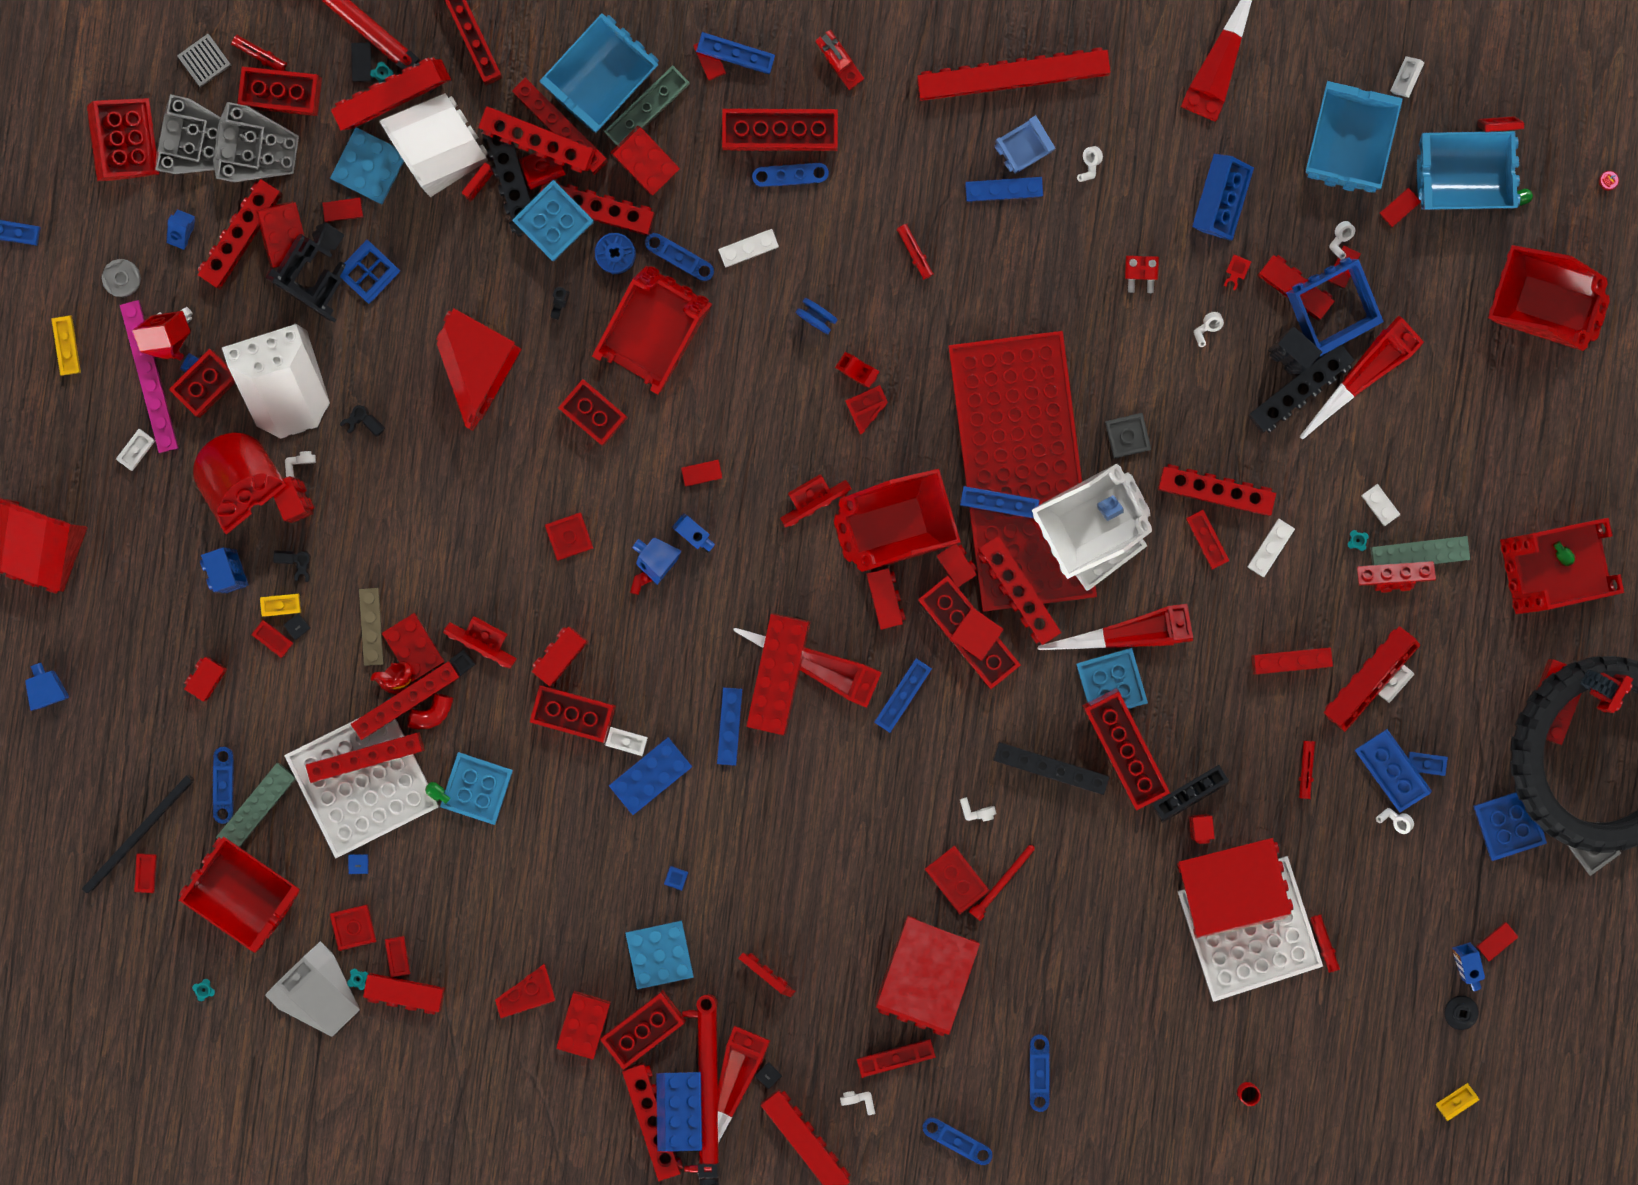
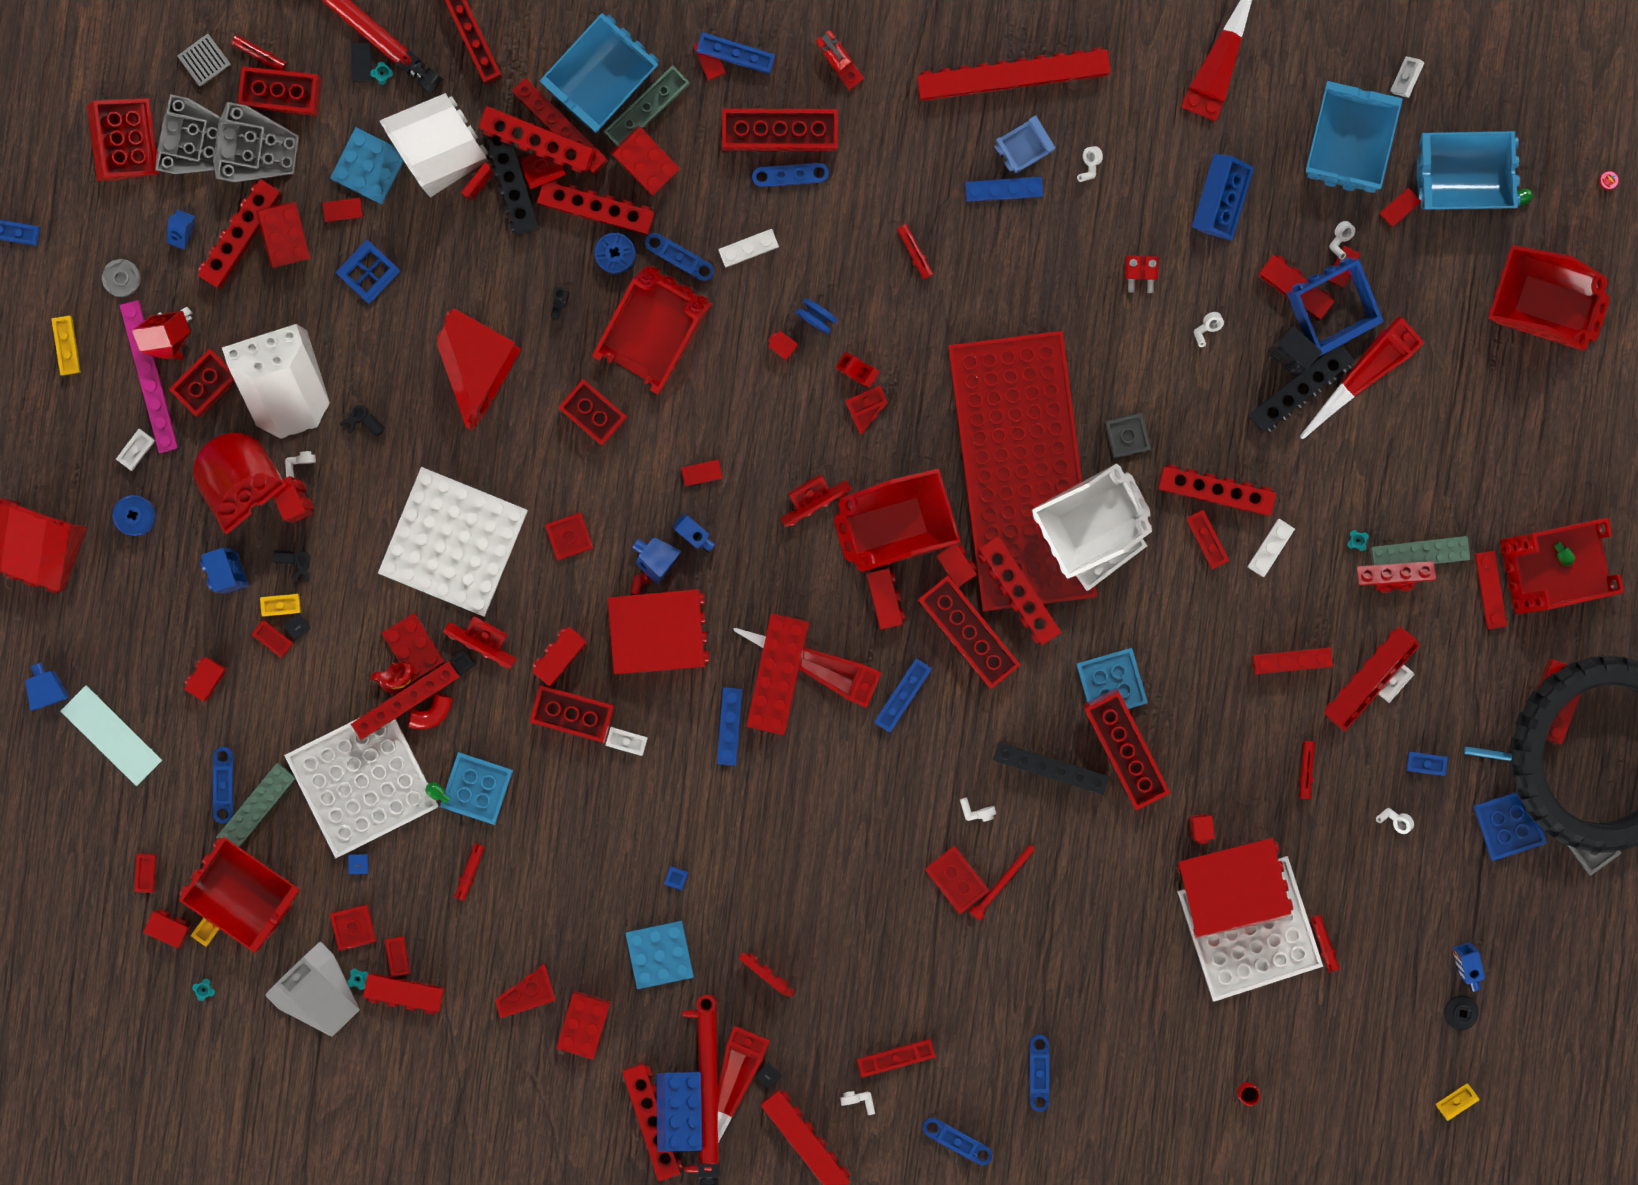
(111, 735): none -> light aqua window
(123, 511): none -> blue wheel
(138, 834): black tile -> none
(167, 928): none -> red brick
(189, 361): blue tile -> none
(205, 932): none -> yellow plate
(304, 250): black container -> none
(365, 757): red brick -> none
(371, 626): dark tan plate -> none
(391, 94): red brick -> none
(453, 541): none -> white plate
(469, 872): none -> red pin
(553, 220): dark azure plate -> none
(643, 1029): red brick -> none
(650, 776): blue plate -> none
(657, 631): none -> red windscreen
(782, 345): none -> red brick
(926, 976): red windscreen -> none
(976, 633): red tile -> none
(998, 502): blue plate -> none
(1110, 508): medium blue tile -> none
(1156, 628): red plate -> none
(1190, 793): black brick -> none
(1237, 268): red plate -> none
(1380, 505): white plate -> none
(1393, 770): blue plate -> none
(1488, 753): none -> dark azure bar
(1490, 590): none -> red plate
(1497, 941): red tile -> none
(1500, 124): red tile -> none
(1607, 689): plate -> none

